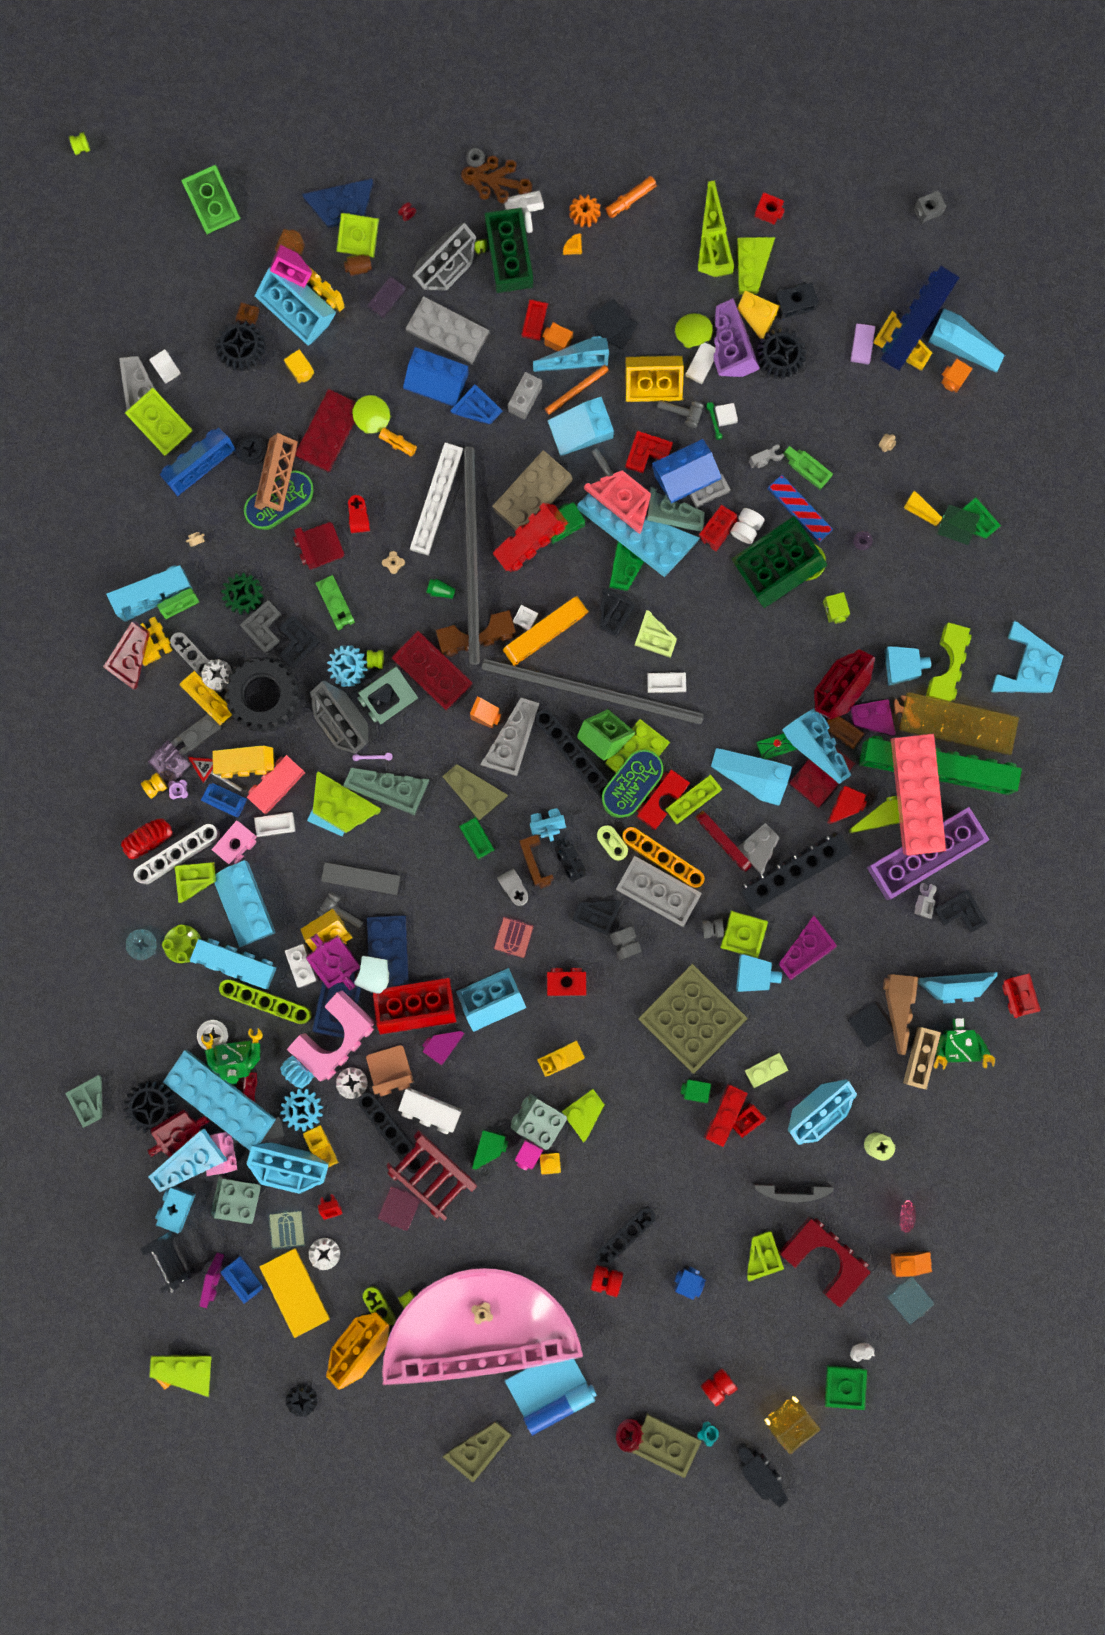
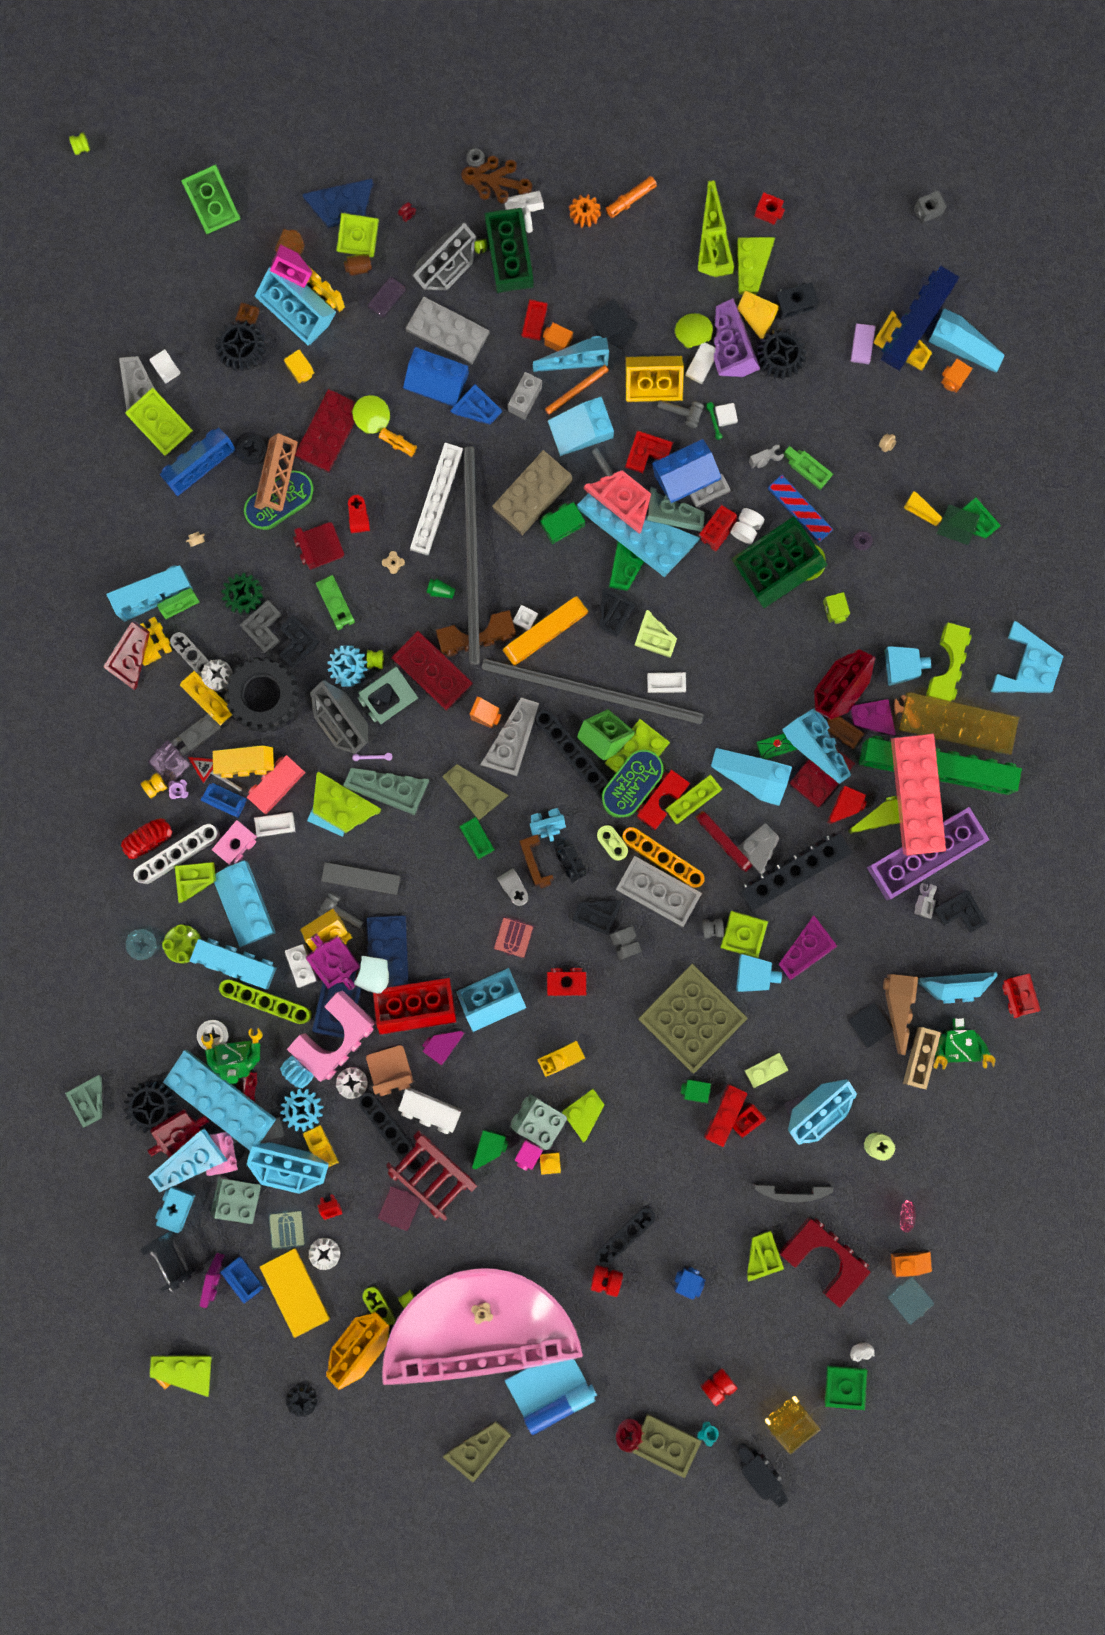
(530, 537): red wedge -> none
(573, 245): light orange tile -> none

